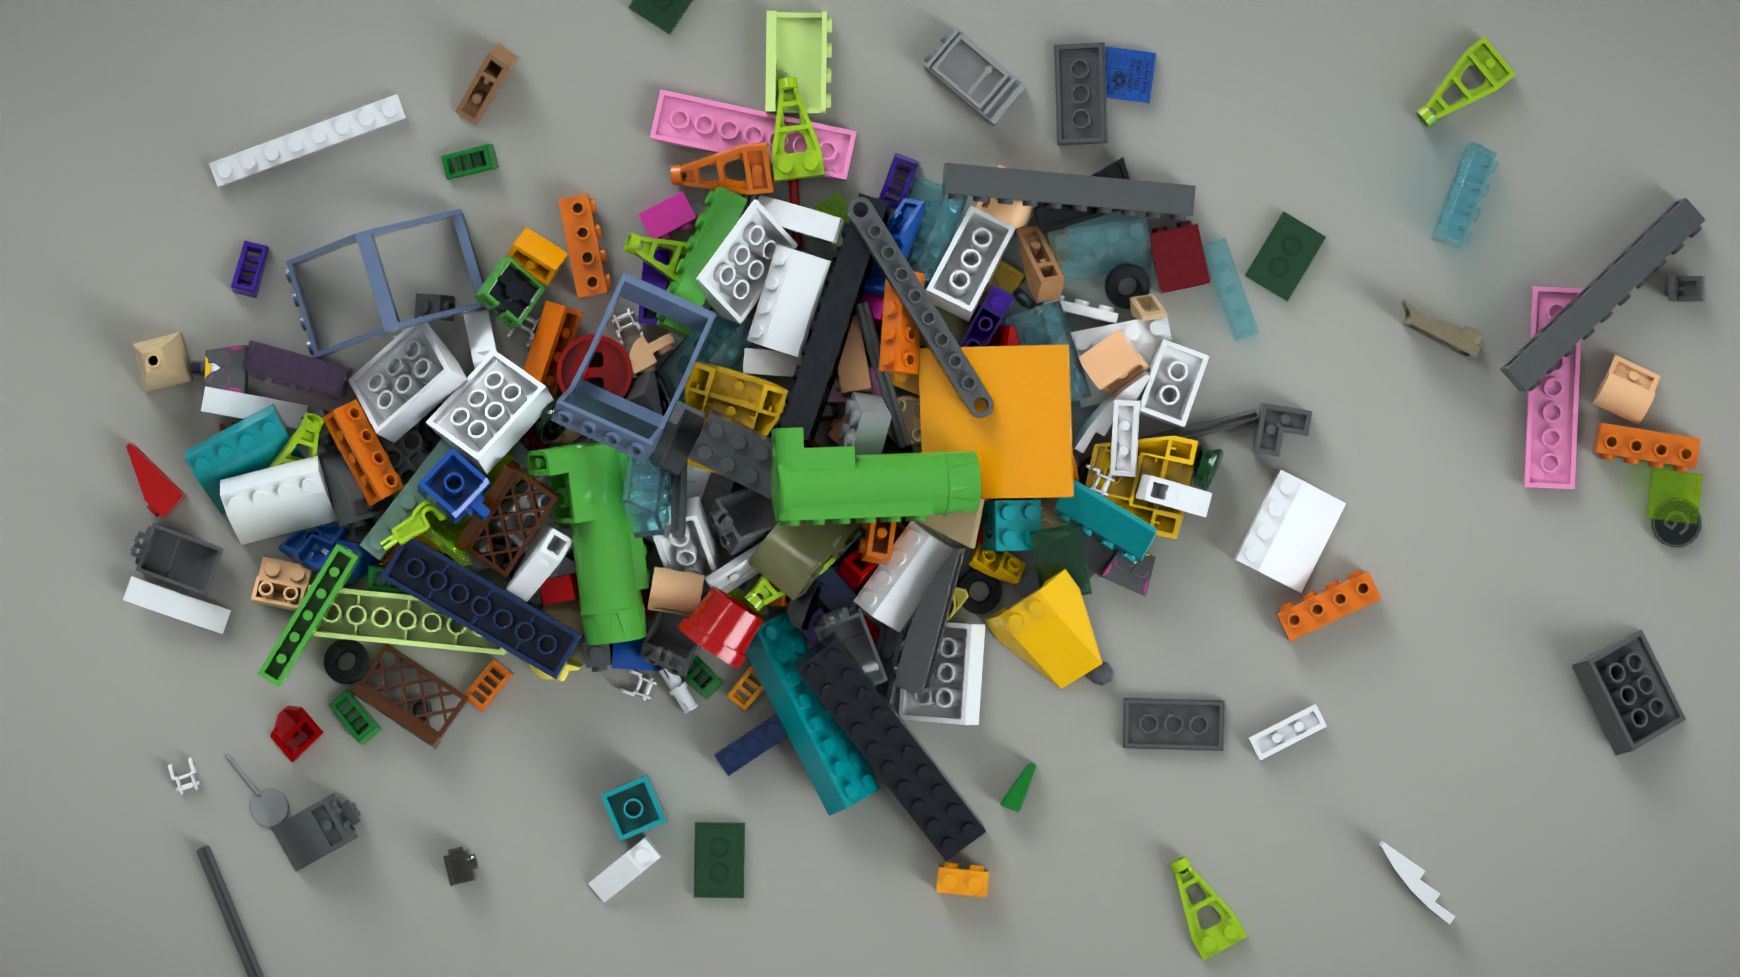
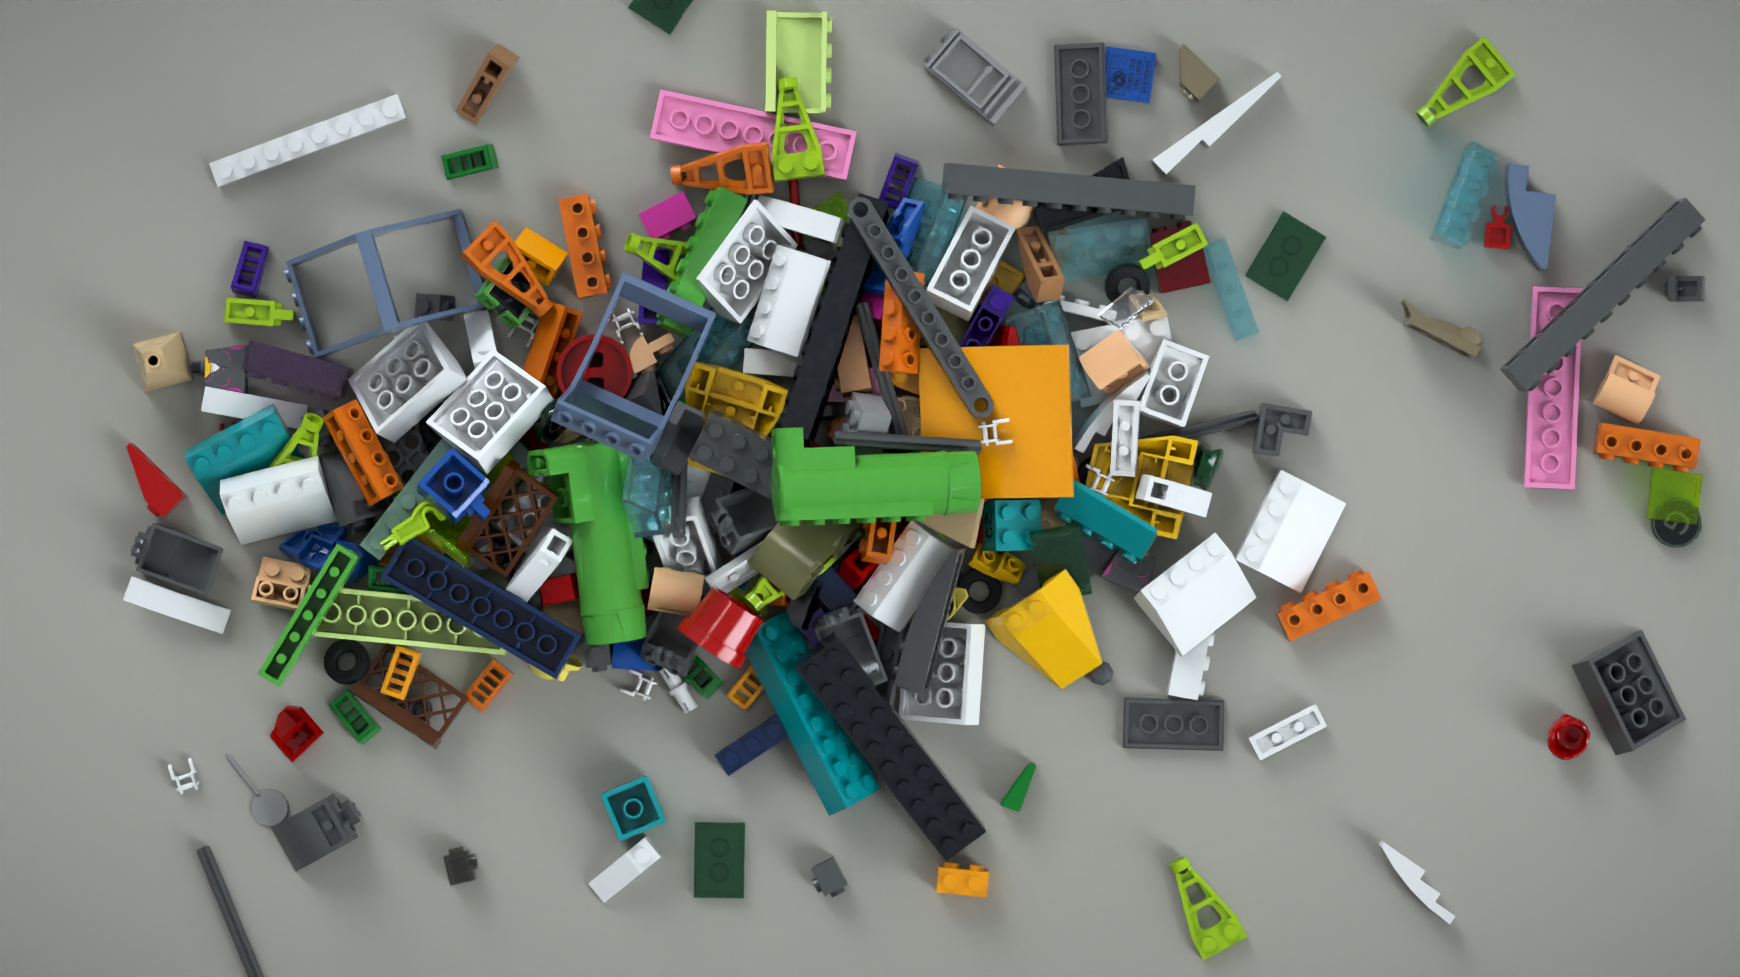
(256, 312): none -> lime hinge
(416, 654): none -> light orange slope
(486, 247): none -> orange plate
(829, 877): none -> dark grey brick
(905, 442): none -> dark grey axle
(986, 440): none -> white piece
(1126, 308): none -> clear piece
(1174, 248): none -> lime hinge
(1187, 671): none -> white brick
(1194, 75): none -> dark tan slope
(1196, 595): none -> white slope
(1212, 129): none -> white slope
(1497, 234): none -> red plate
(1529, 214): none -> sand blue slope
(1568, 737): none -> red hair

